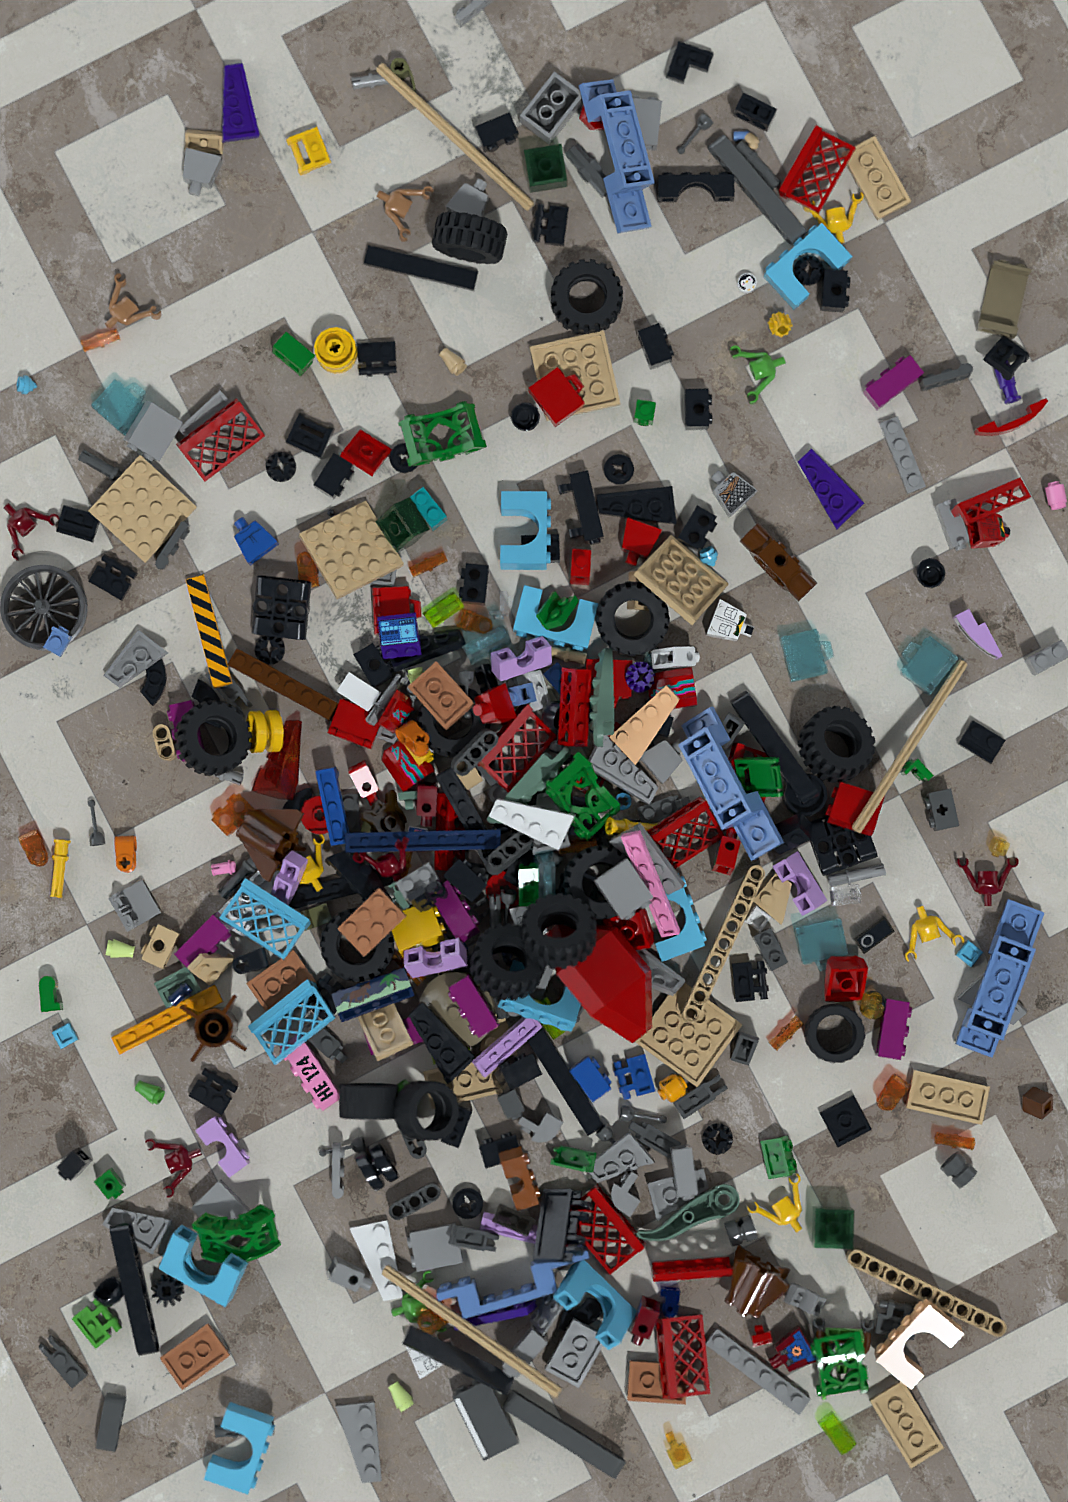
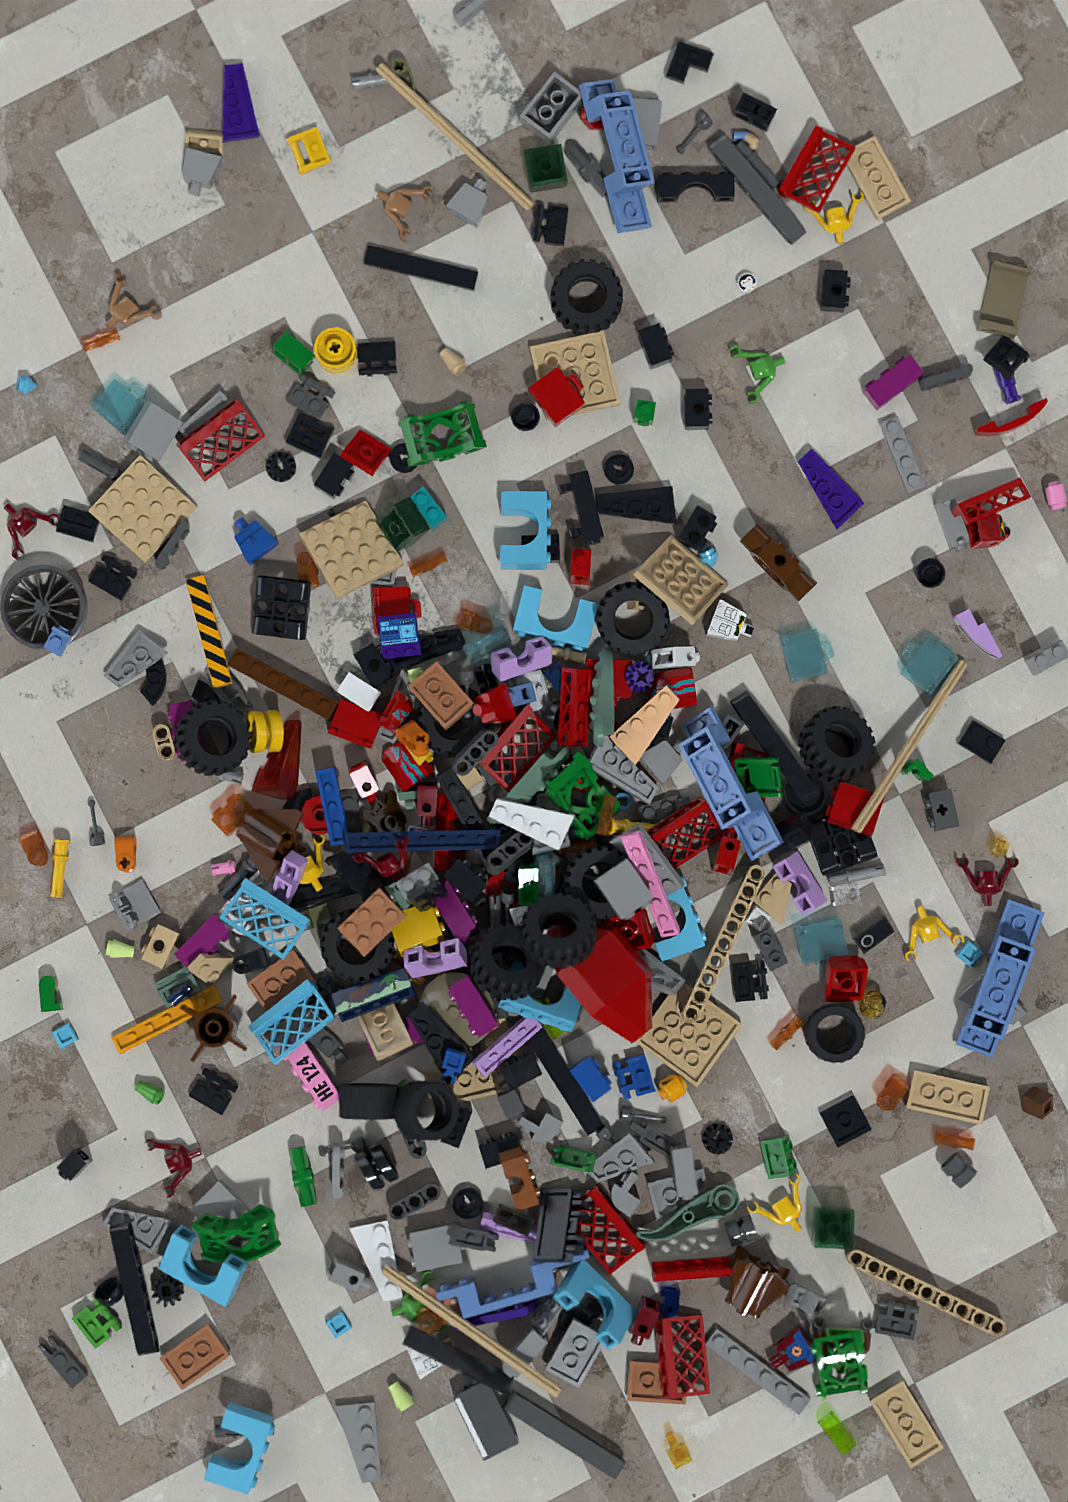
(110, 1184): green brick -> none
(111, 1422): dark grey beam -> none
(216, 1131): lavender arch -> none
(276, 655): black gear -> none
(303, 1176): none -> green piece
(308, 402): none -> dark grey plate
(338, 1324): none -> medium azure tile
(384, 700): light grey axle -> none
(443, 610): clear neon green brick -> none
(453, 1063): none -> blue plate
(469, 237): black tyre -> none
(478, 584): black brick -> none
(497, 132): black brick -> none
(556, 610): green bracket -> none
(606, 815): none -> clear orange pin
(638, 540): red torso -> none
(698, 1097): dark grey hinge -> none
(732, 492): torso -> none
(744, 1048): dark grey slope -> none
(761, 1338): red tile -> none
(780, 324): yellow gear -> none
(802, 276): black gear -> none
(819, 242): medium azure arch -> none
(893, 1029): magenta brick -> none
(924, 1318): arch -> none

